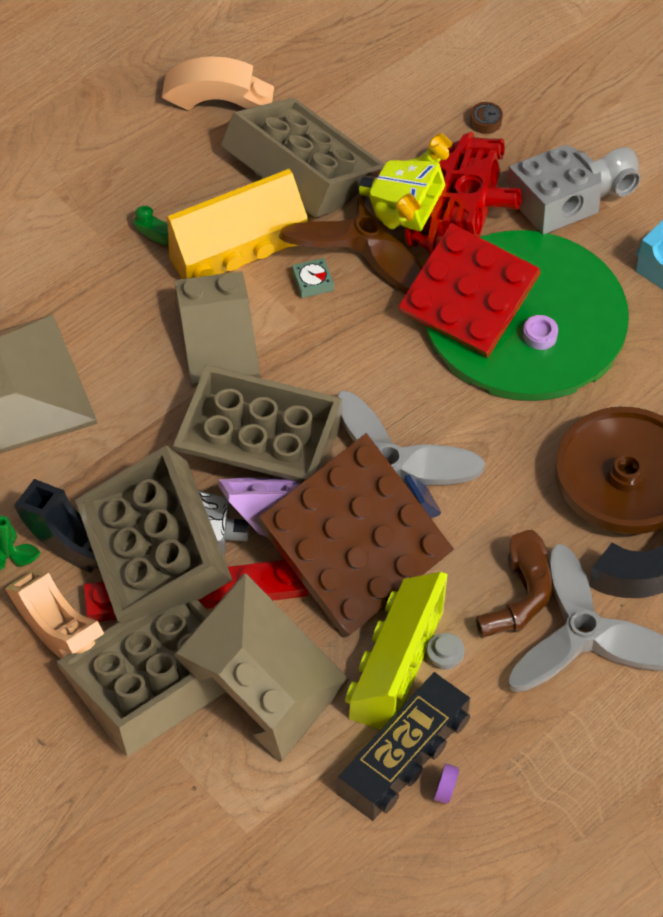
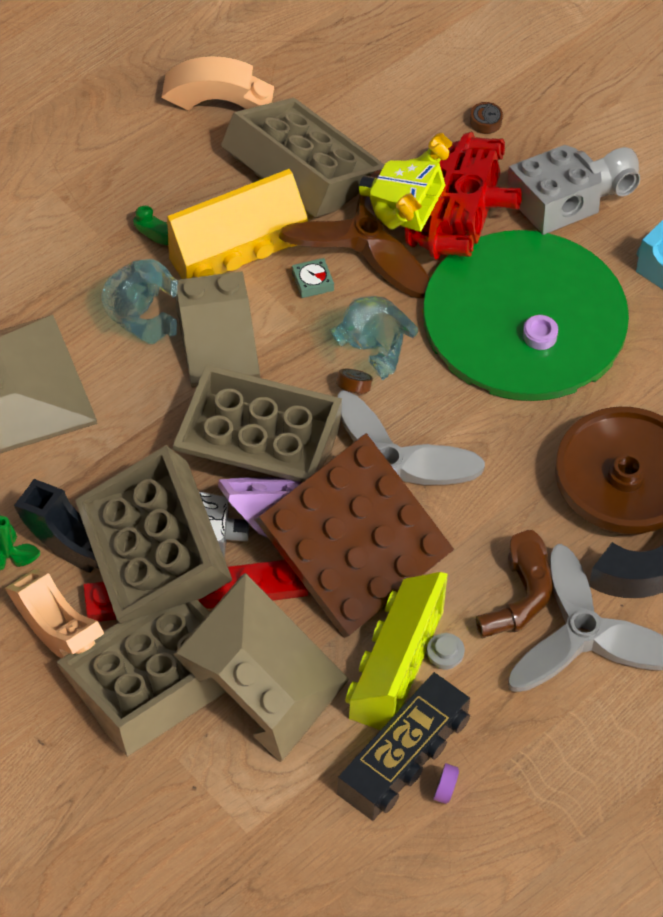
(130, 294): none -> clear light blue piece
(354, 381): none -> reddish brown tile
(375, 324): none -> clear light blue piece
(423, 496): dark blue slope -> none
(469, 290): red plate -> none

